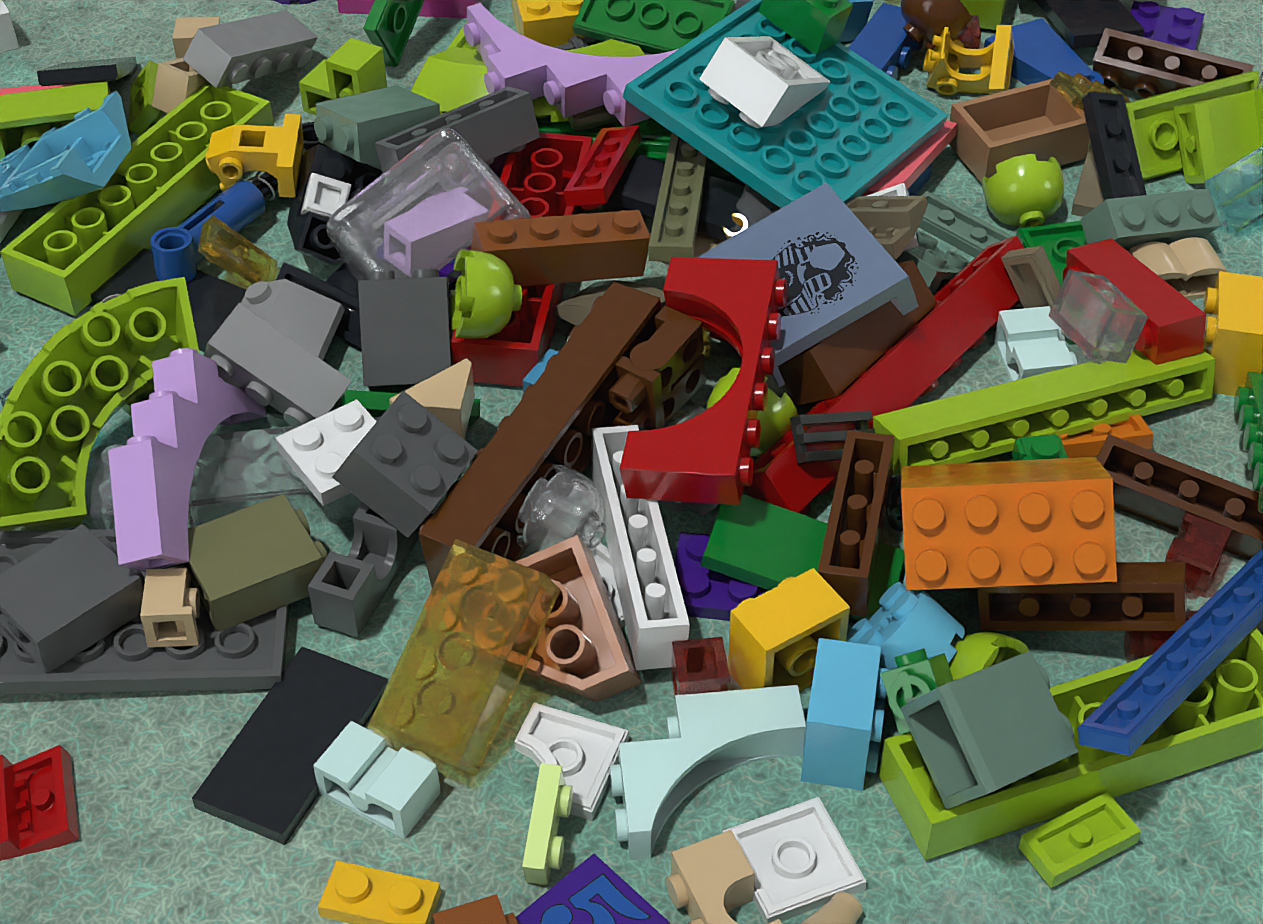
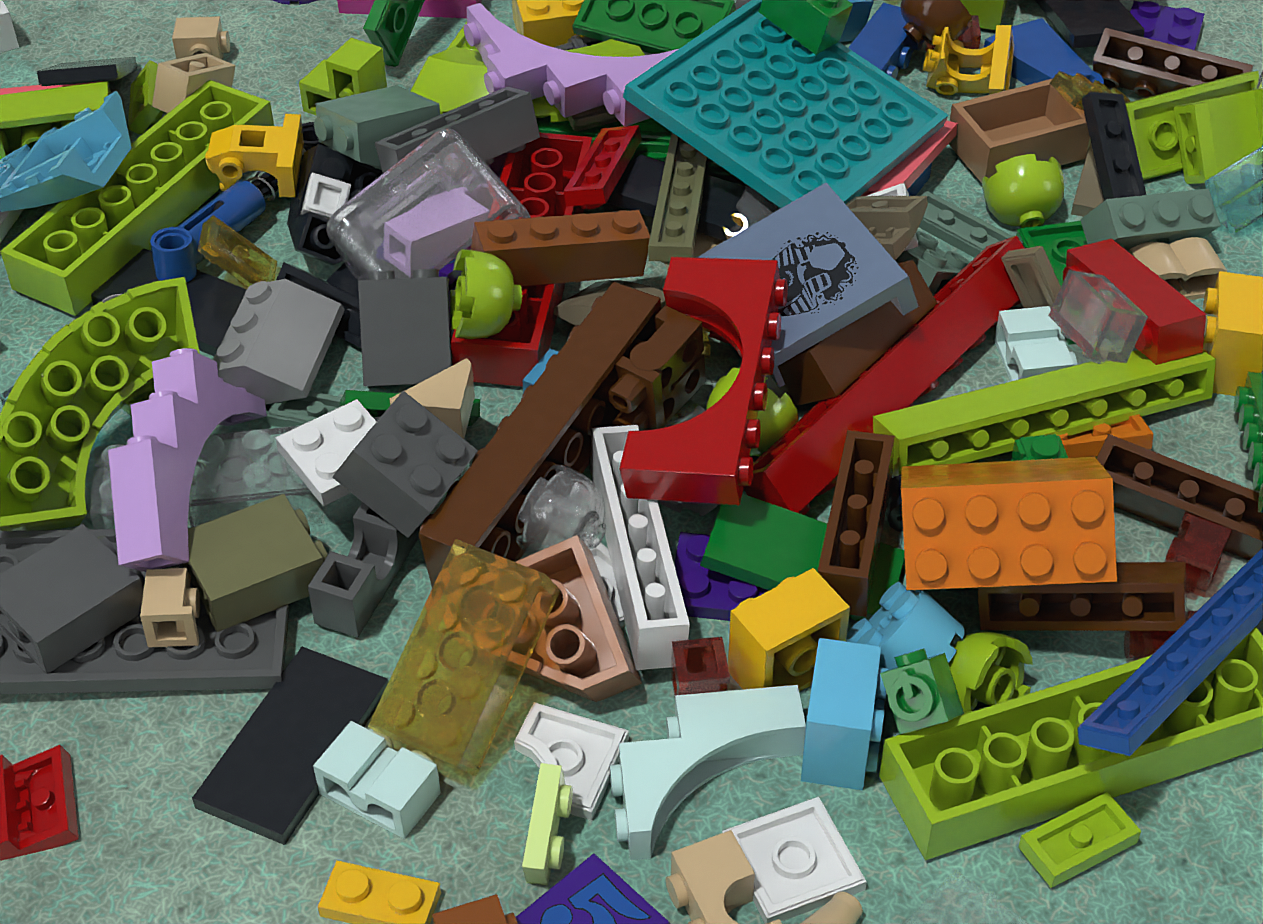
(250, 48): light grey brick -> none
(275, 368): light grey brick -> none
(761, 79): white slope -> none
(801, 439): pearl dark grey tile -> none
(989, 729): sand green slope -> none

